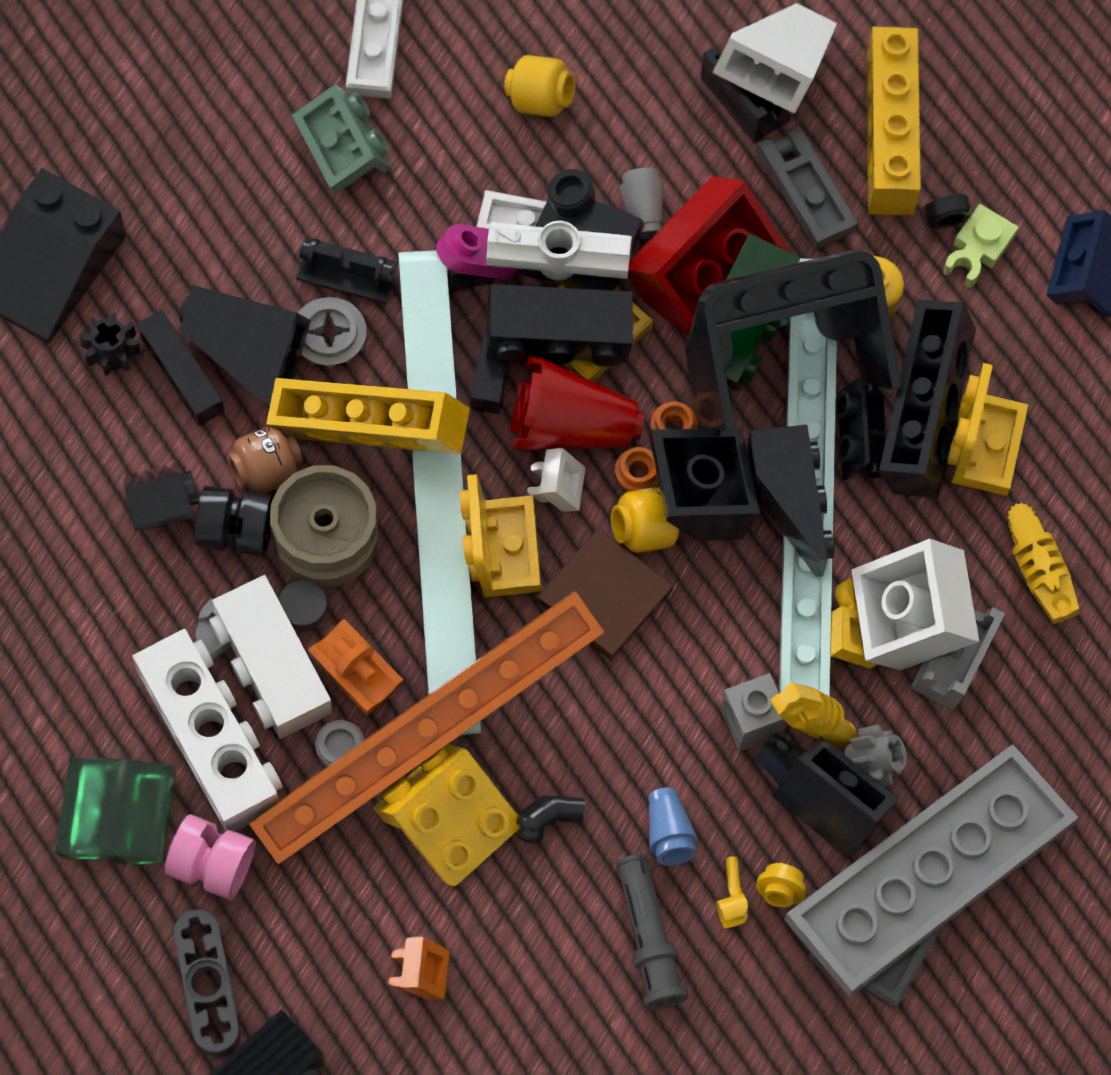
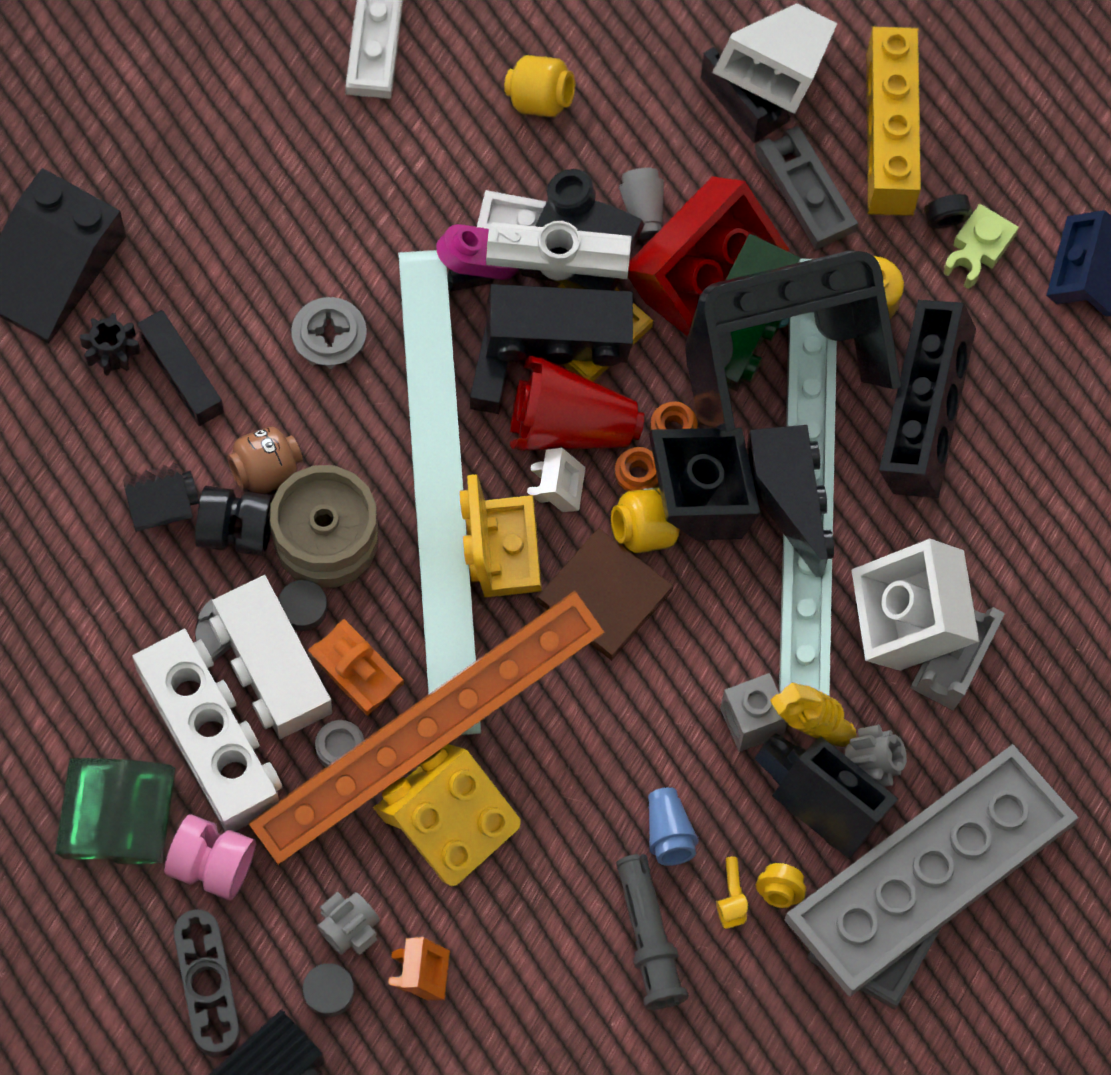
(245, 337): black slope -> none
(328, 990): none -> dark grey tile
(342, 137): sand green bracket -> none
(346, 270): black hinge -> none
(348, 923): none -> light grey gear
(368, 415): yellow brick -> none
(545, 811): black arm -> none
(845, 627): yellow plate -> none
(859, 410): black hinge -> none
(986, 437): yellow bracket -> none
(1042, 564): yellow hinge -> none

